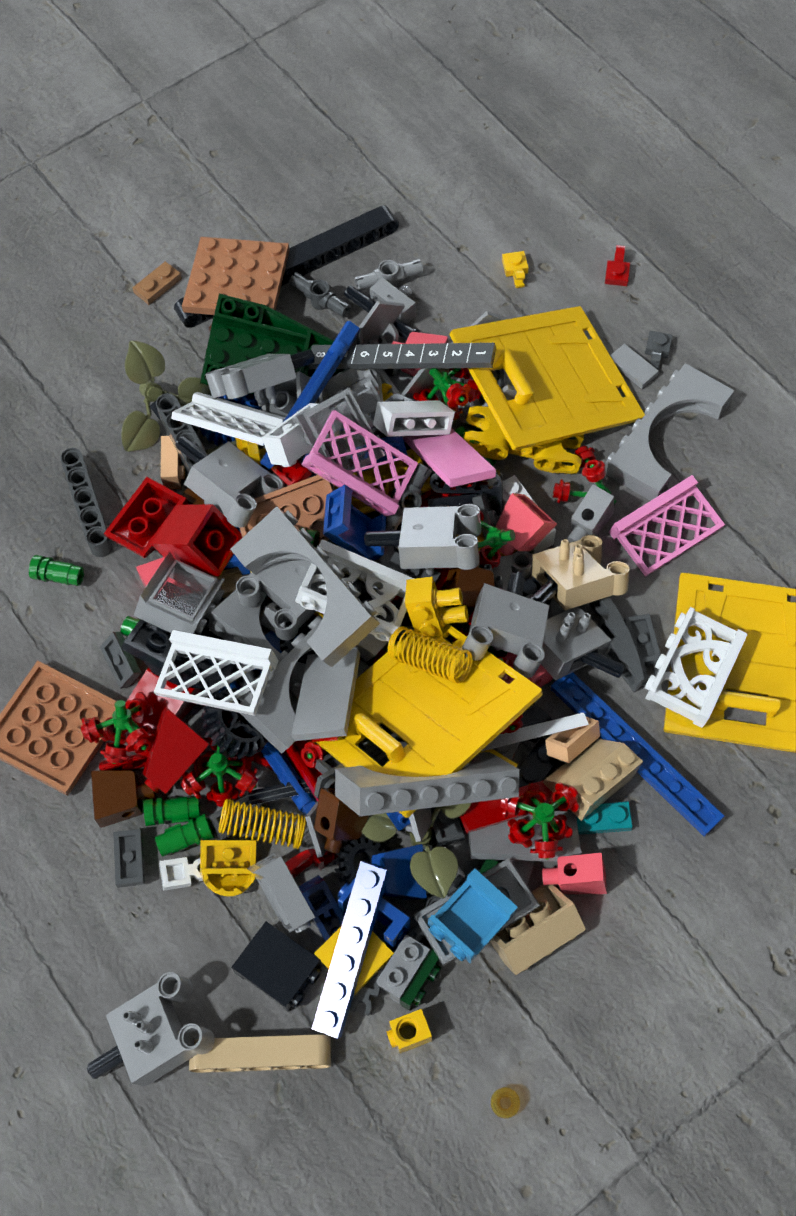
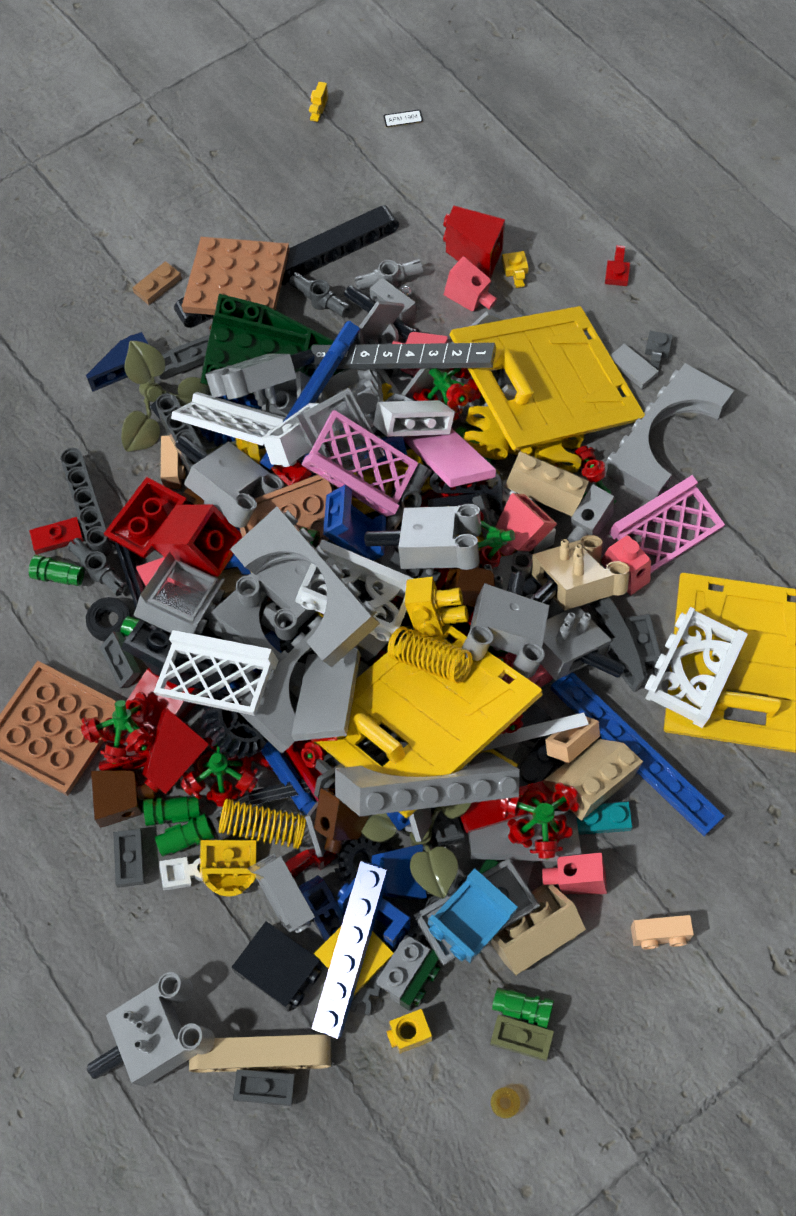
(55, 535): none -> red plate
(100, 607): none -> black tyre
(103, 574): none -> dark grey pin
(112, 365): none -> dark blue slope
(130, 571): none -> black axle
(184, 357): none -> dark grey hinge
(264, 1087): none -> dark grey plate
(318, 99): none -> yellow plate
(403, 118): none -> white sticker
(469, 286): none -> coral torso
(475, 237): none -> red slope
(522, 1006): none -> green axle
(522, 1038): none -> olive plate
(546, 483): none -> tan slope
(629, 552): none -> coral torso
(656, 931): none -> light nougat piece

